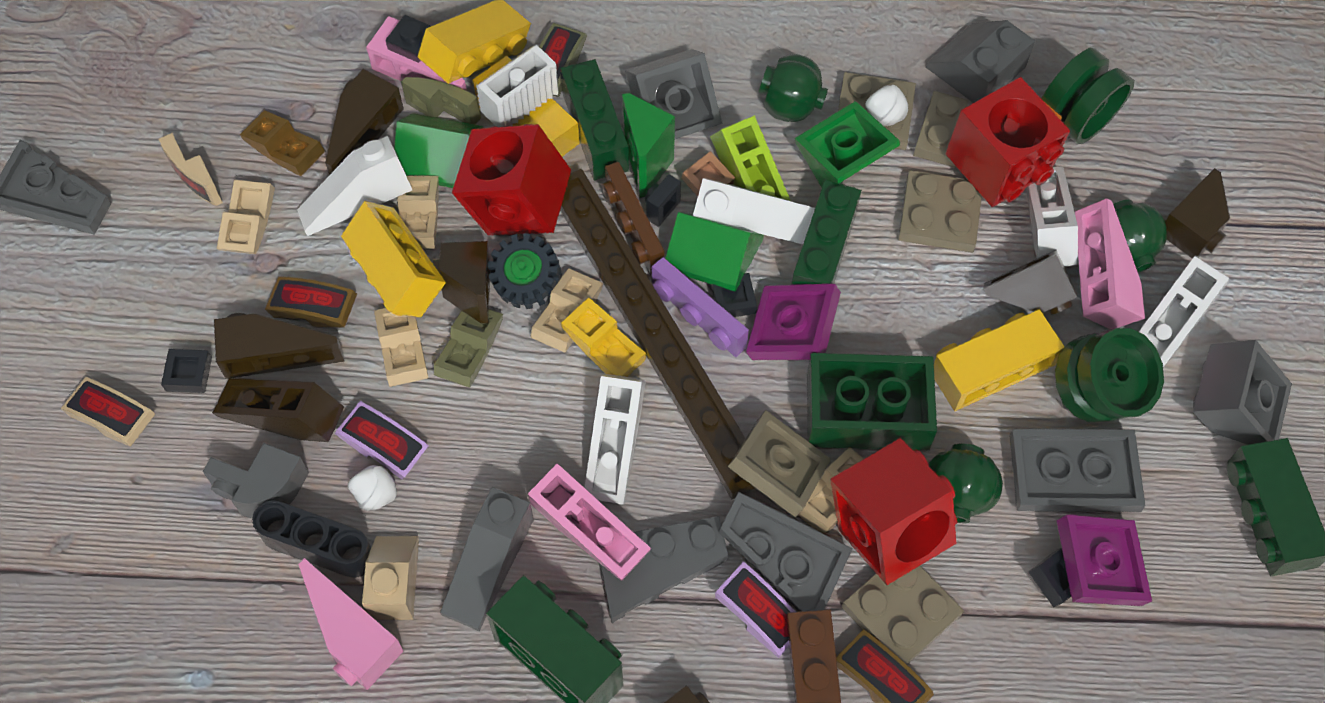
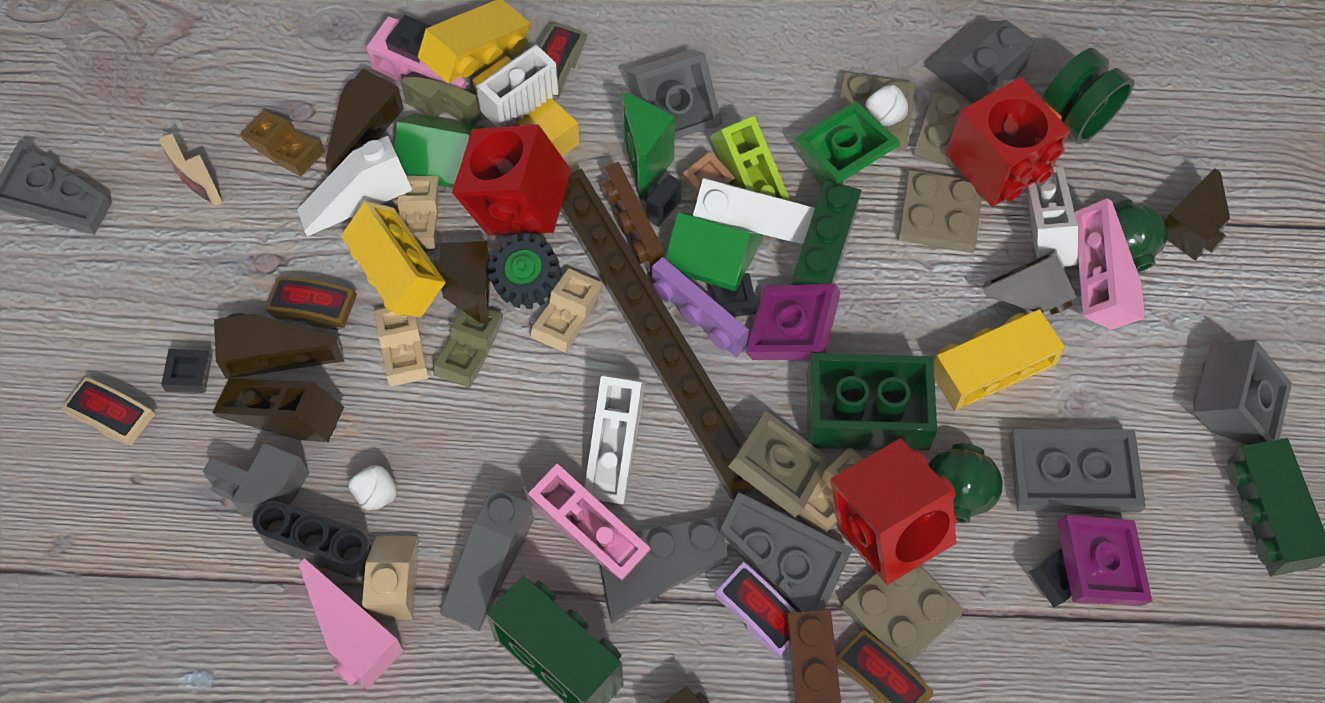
(247, 217): tan slope -> none
(382, 439): slope -> none
(596, 117): dark green brick -> none
(601, 340): yellow slope -> none
(793, 88): dark green plant -> none
(1109, 375): dark green wheel -> none
(1183, 307): white slope -> none

